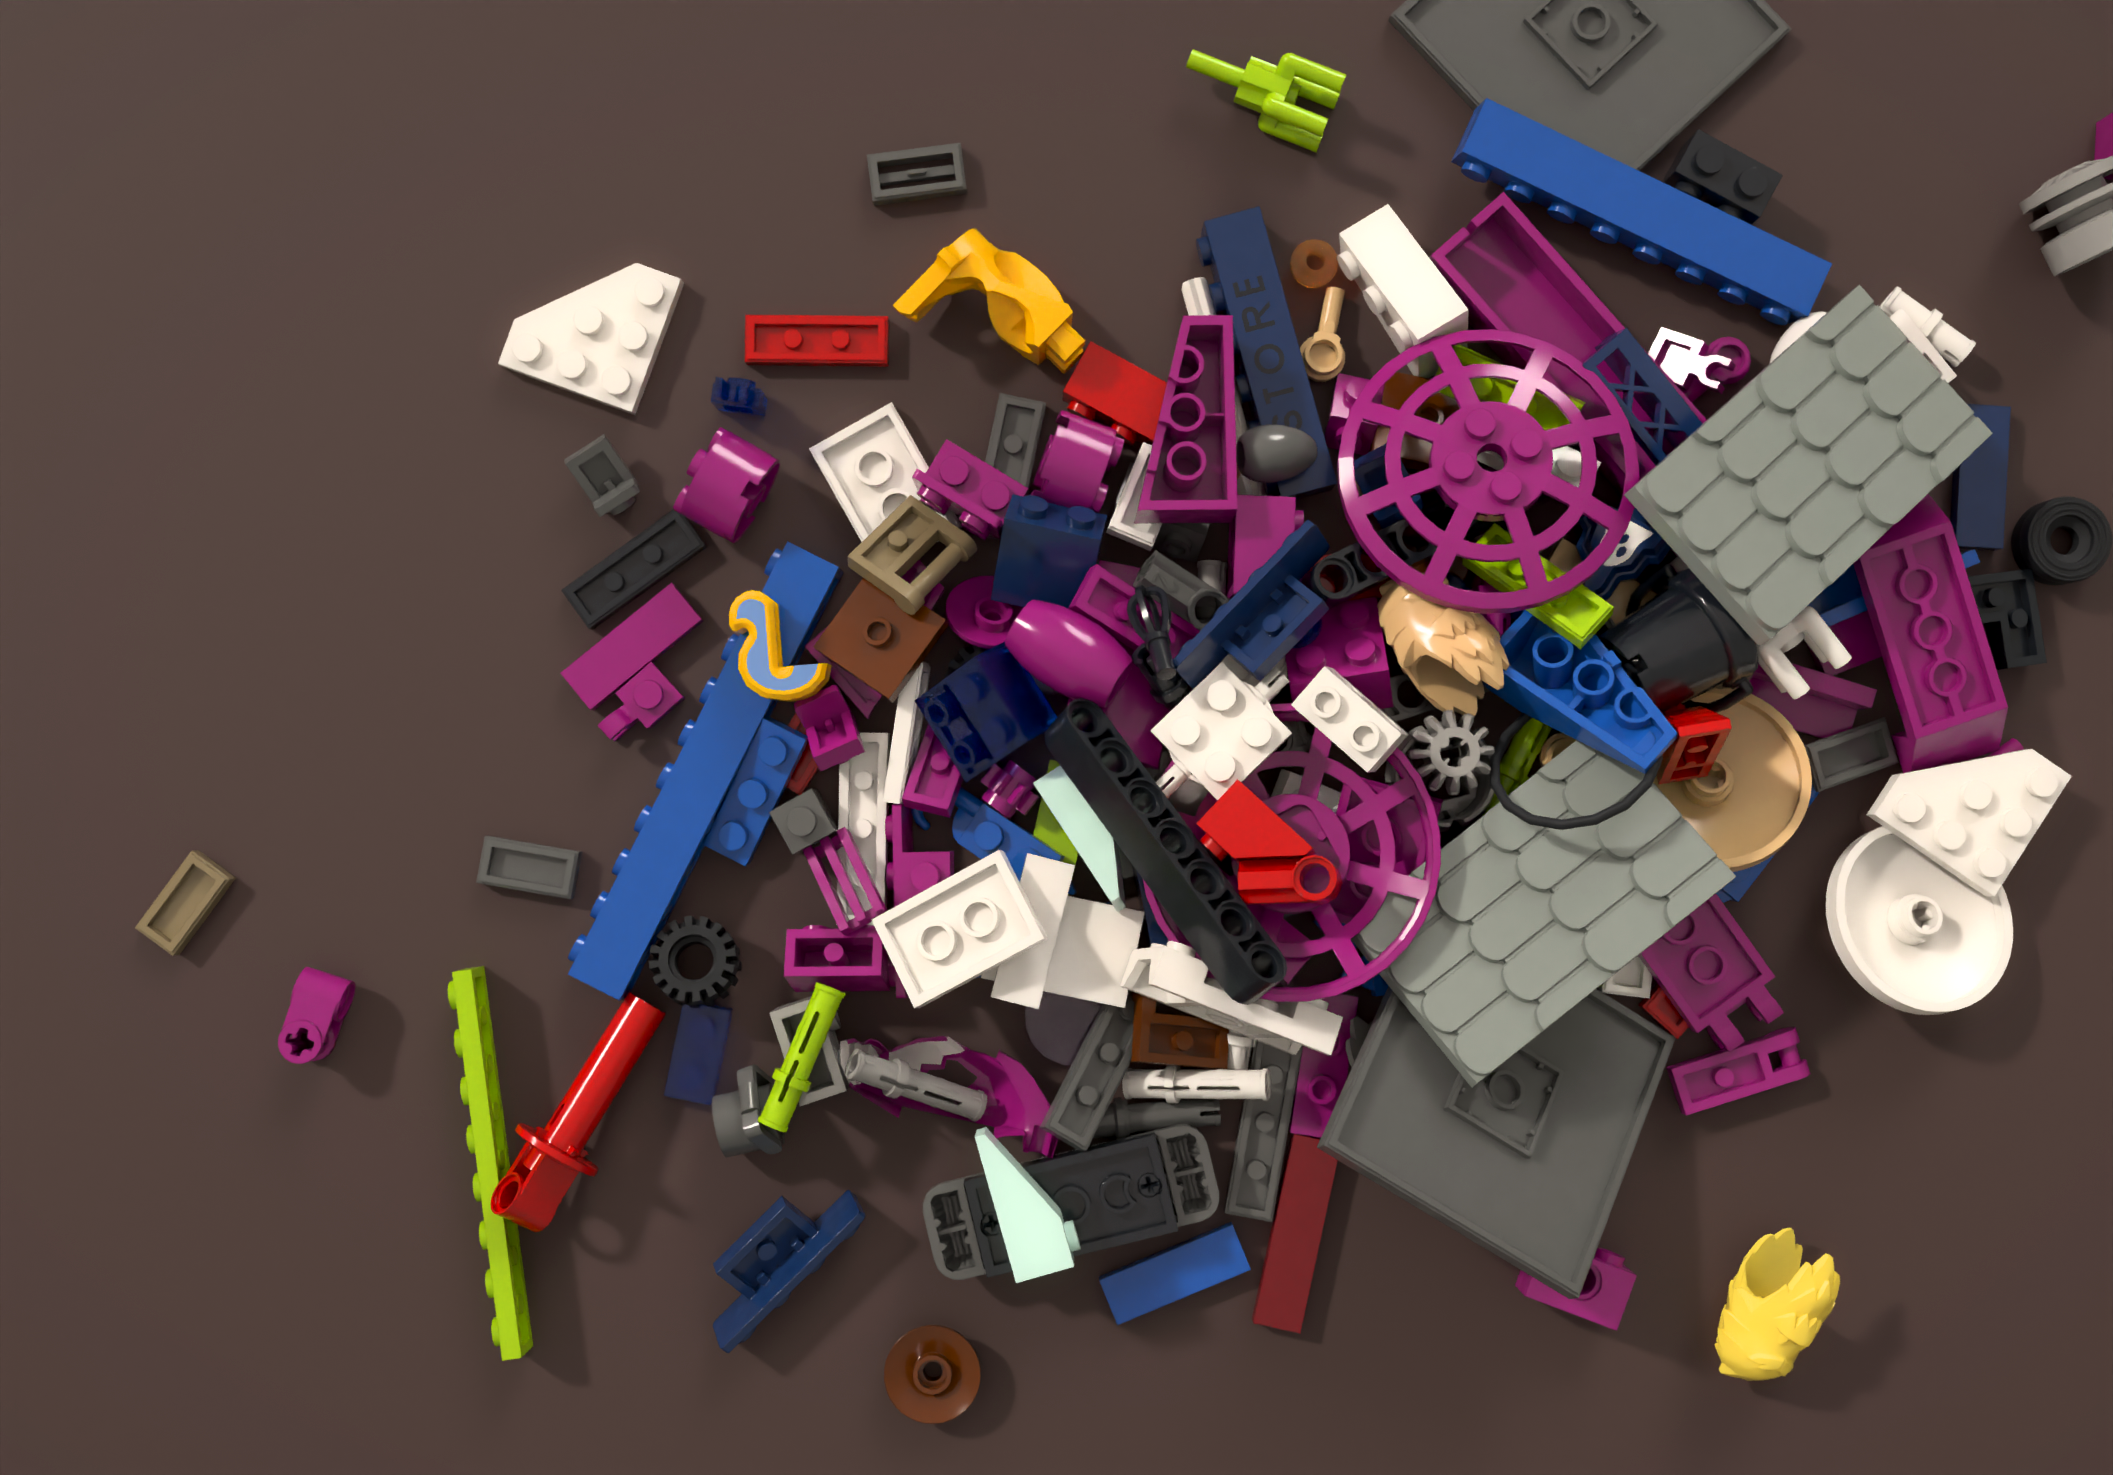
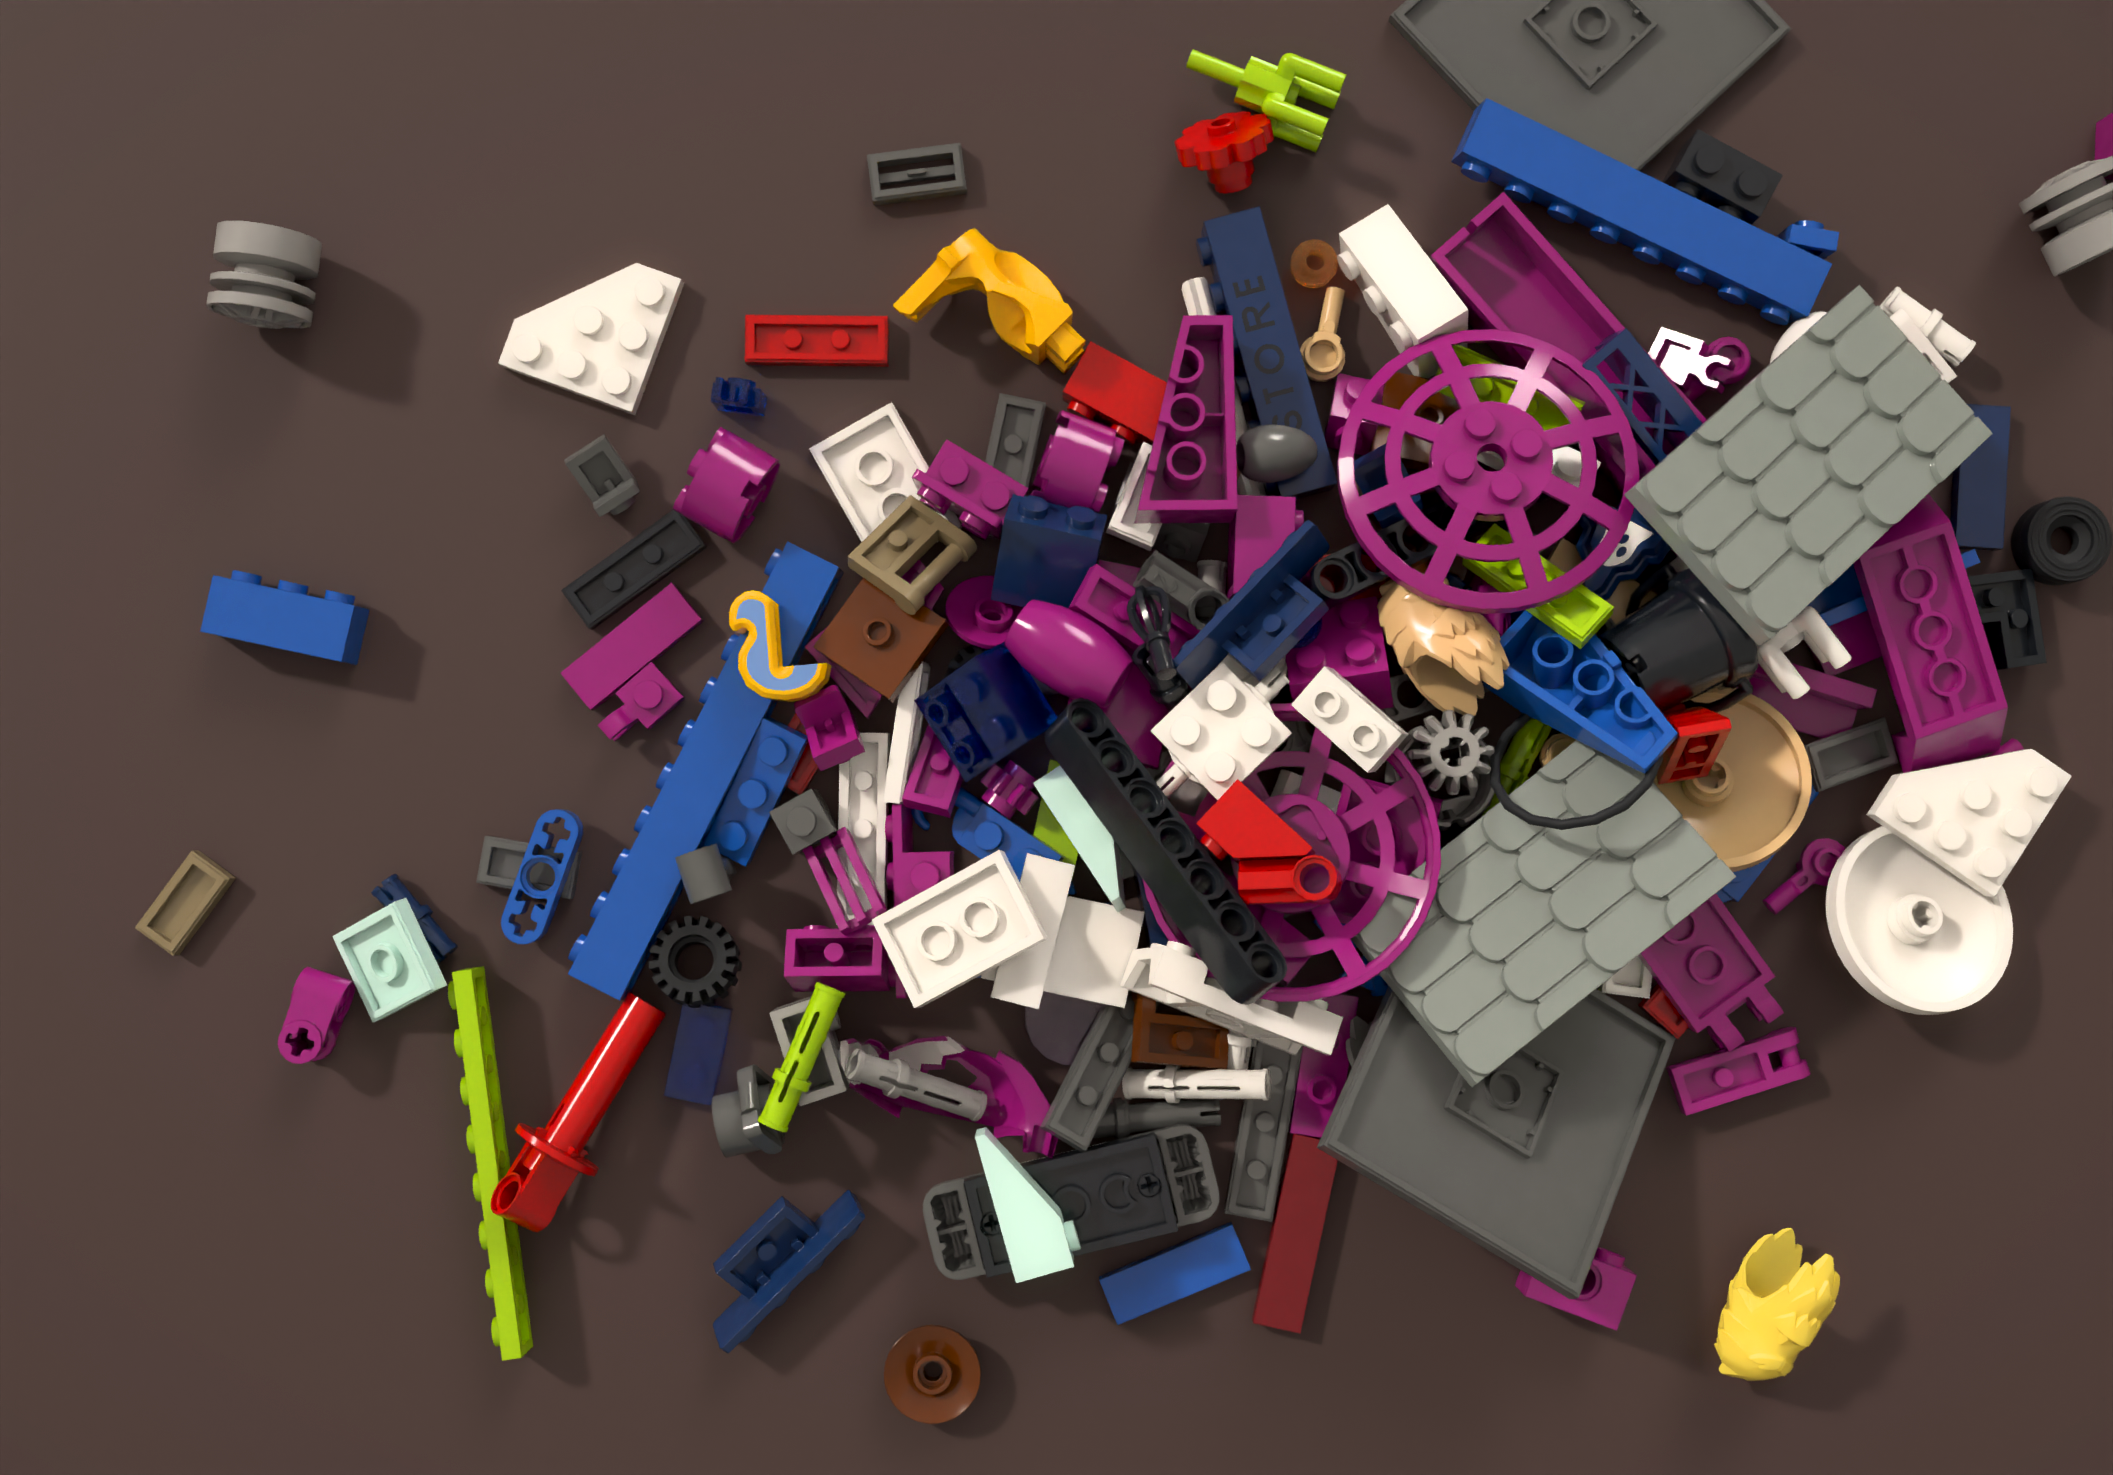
(265, 265): none -> light grey wheel
(285, 617): none -> blue brick
(389, 960): none -> light aqua plate
(436, 938): none -> dark blue pin
(541, 914): none -> blue beam
(705, 873): none -> dark grey piece
(1226, 148): none -> red plant
(1811, 238): none -> blue plate
(1813, 868): none -> magenta plate

